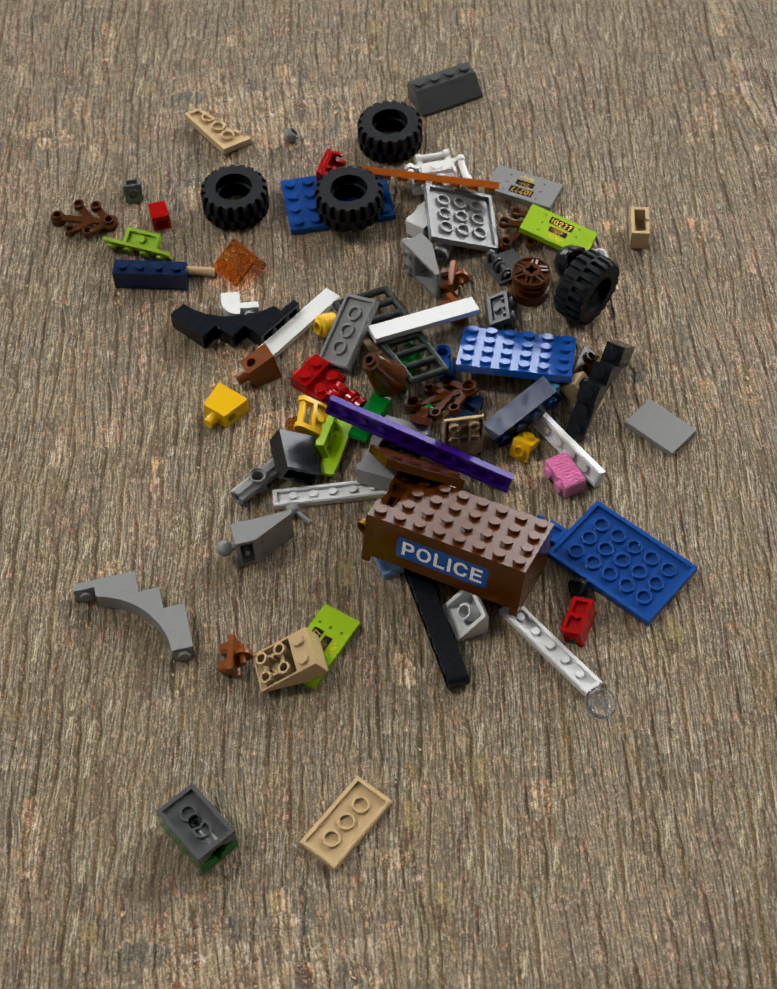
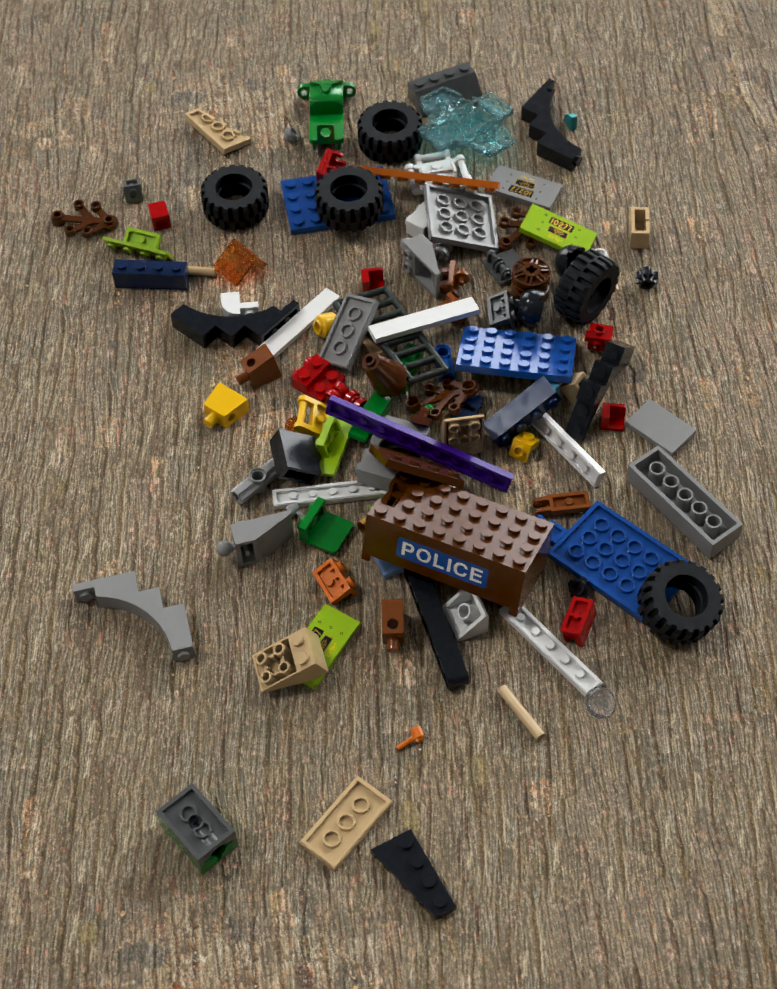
(236, 655): dark orange hips -> none
(323, 528): none -> green bracket
(326, 110): none -> green piece
(335, 581): none -> orange bracket
(372, 278): none -> red panel
(392, 624): none -> dark orange torso
(415, 873): none -> black wing
(417, 737): none -> orange hand
(466, 122): none -> clear light blue plate
(521, 712): none -> tan piece
(529, 307): none -> black cylinder
(550, 143): none -> black arch
(562, 503): none -> dark orange hinge
(565, 475): bright pink brick -> none
(571, 121): none -> teal tile
(585, 361): dark brown hinge -> none
(598, 336): none -> red brick
(613, 417): none -> red panel
(646, 277): none -> black gear
(684, 501): none -> light grey brick
(697, 585): none -> black tyre

